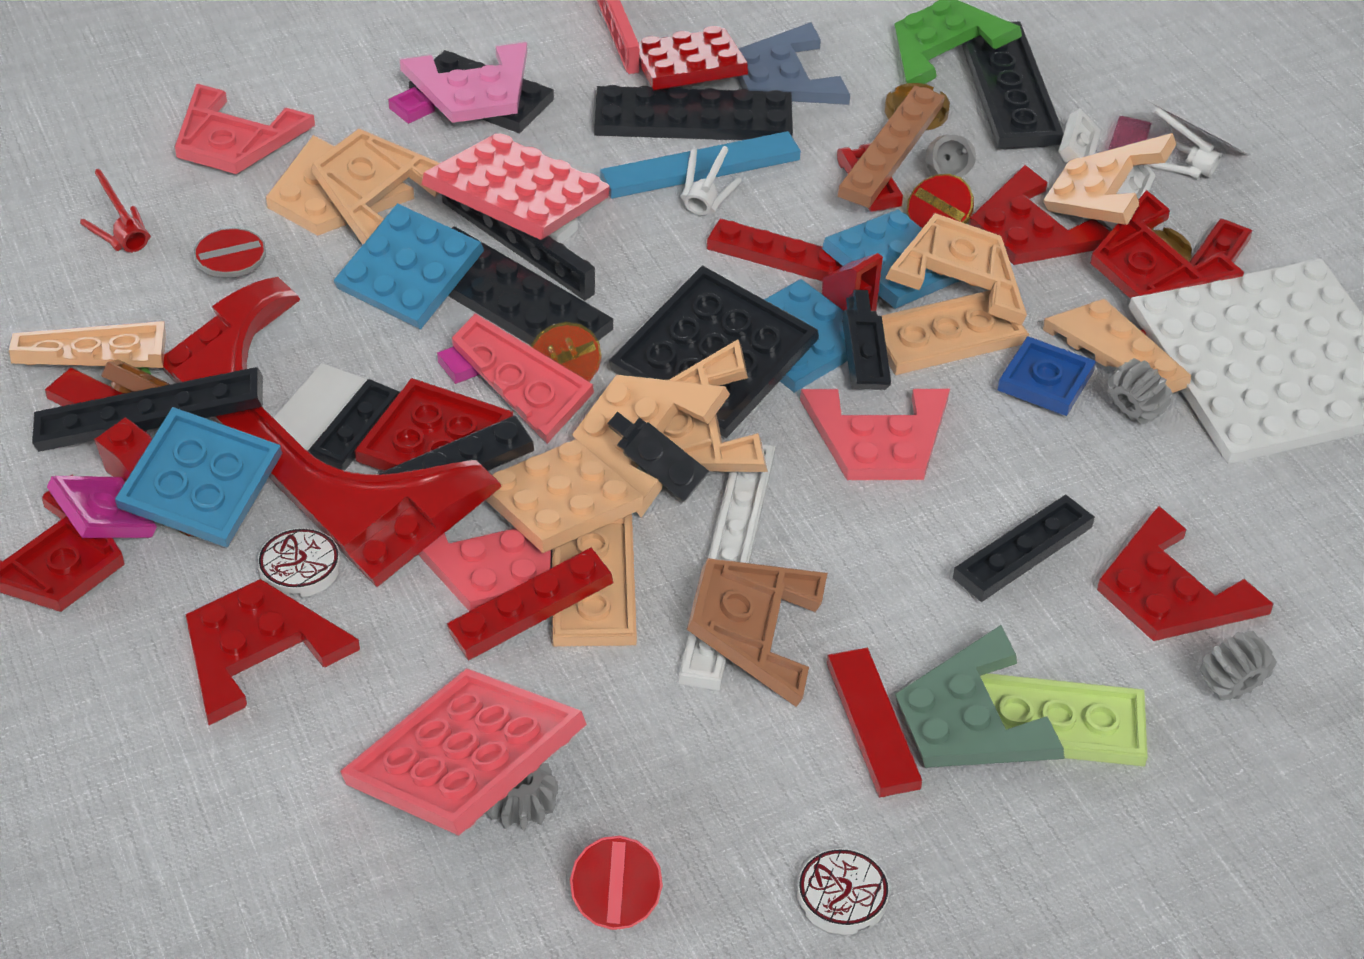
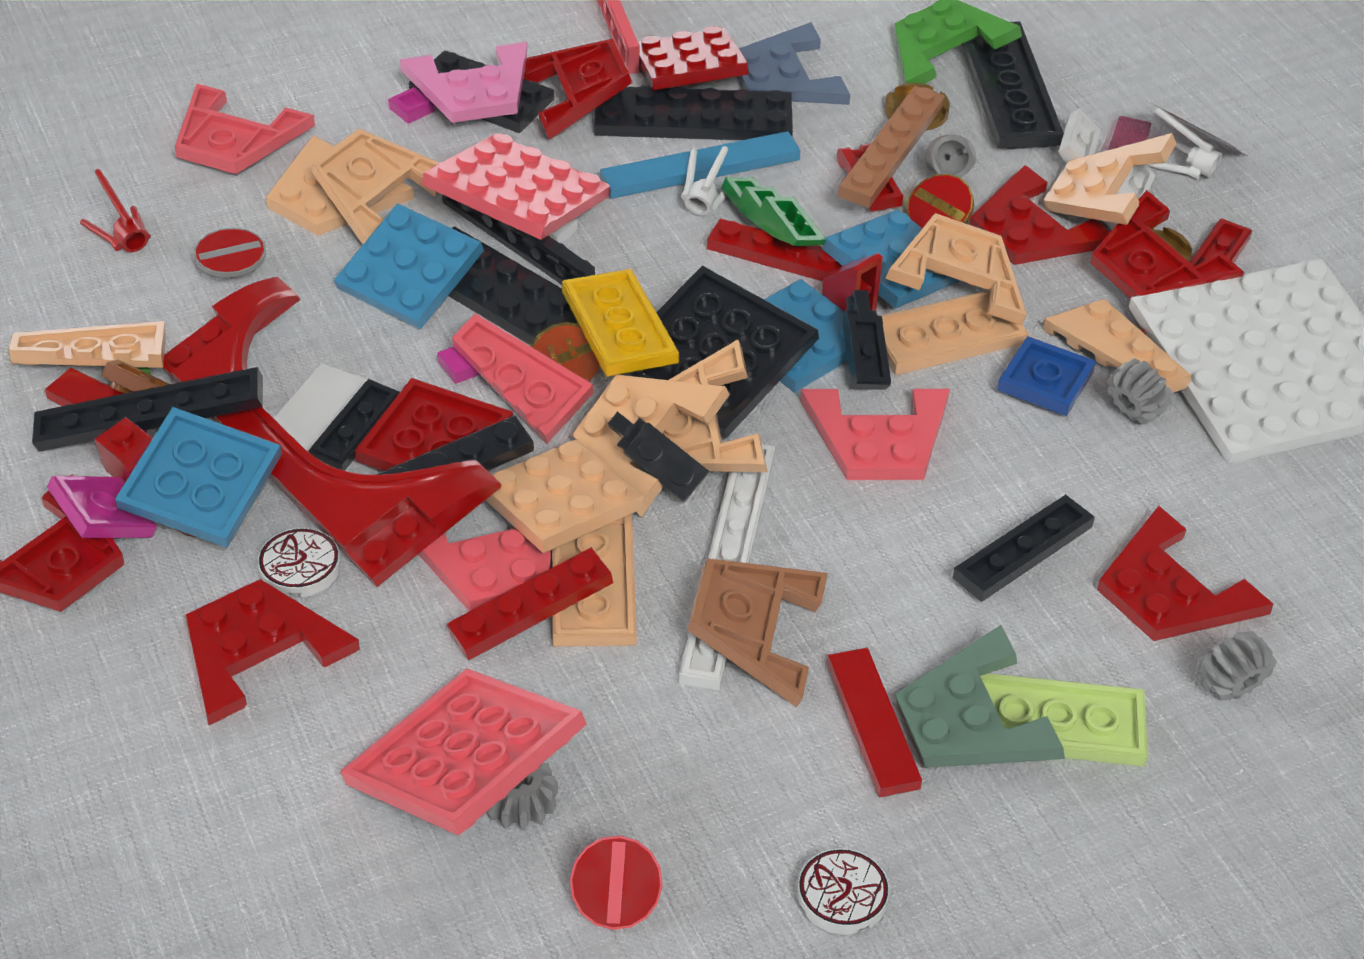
(588, 76): none -> red wing
(619, 322): none -> yellow tile
(772, 213): none -> green slope

